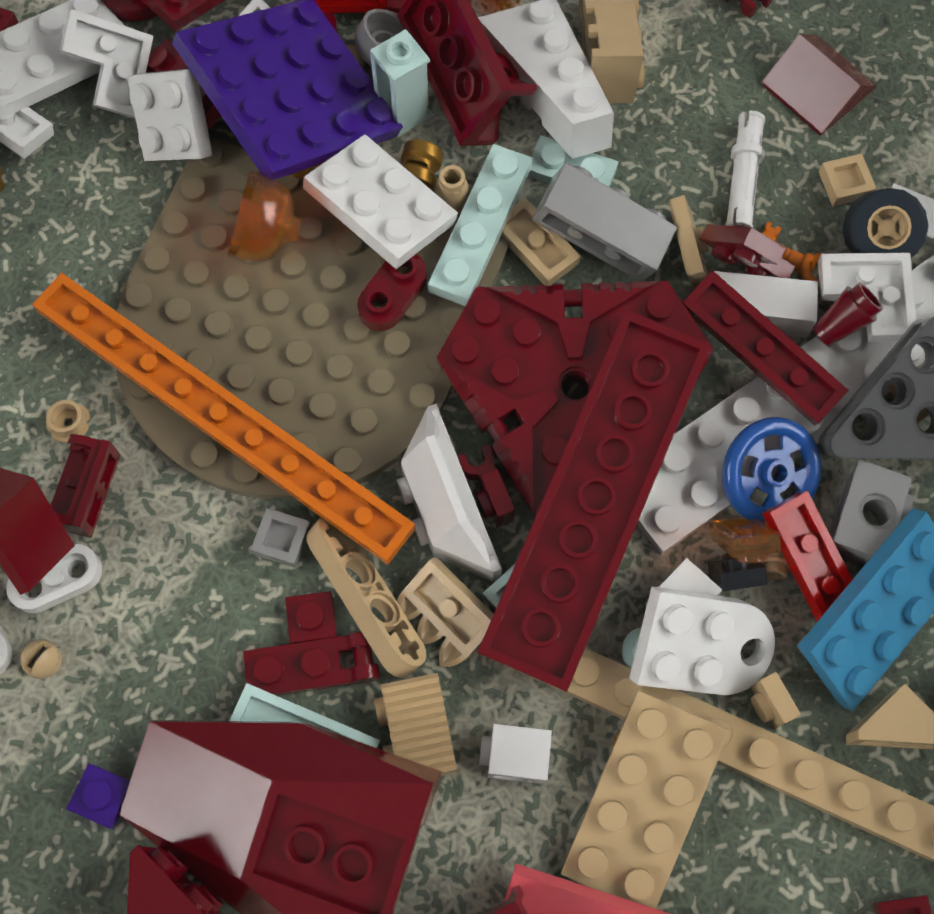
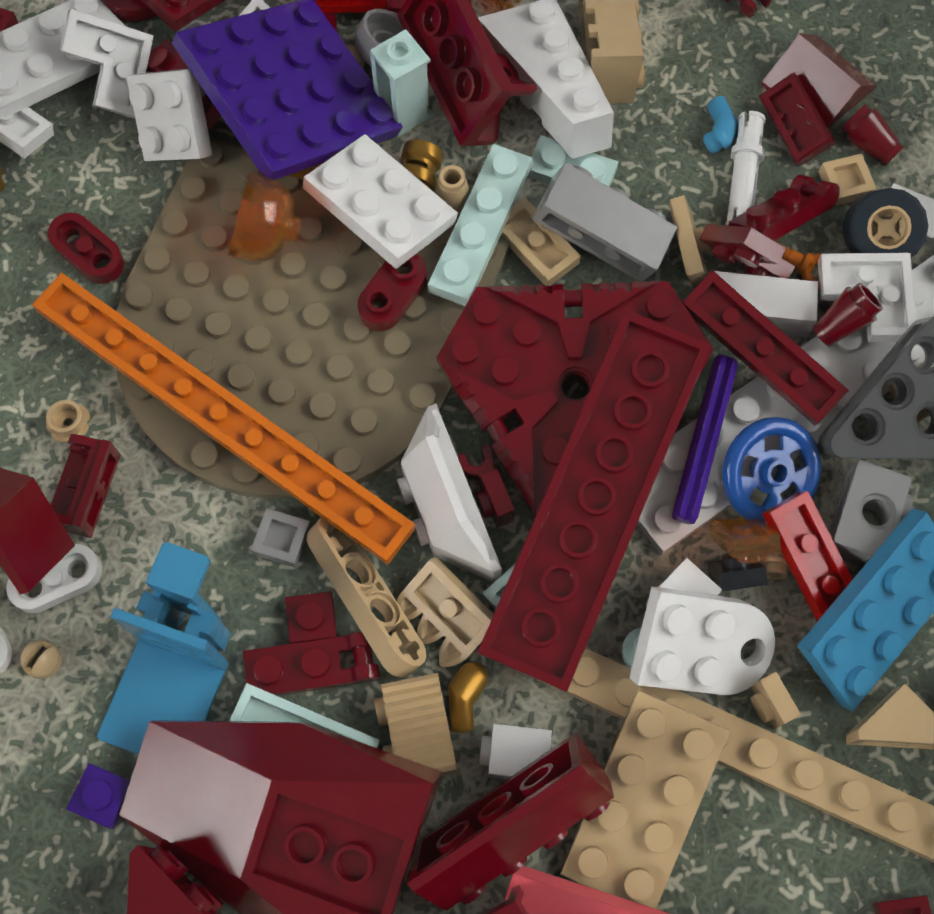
(88, 249): none -> dark red plate
(169, 670): none -> dark azure piece
(463, 693): none -> pearl gold arm
(509, 825): none -> dark red slope
(705, 440): none -> dark purple axle
(724, 127): none -> dark azure arm
(790, 207): none -> dark red plate
(797, 119): none -> dark red plate
(872, 134): none -> dark red cone

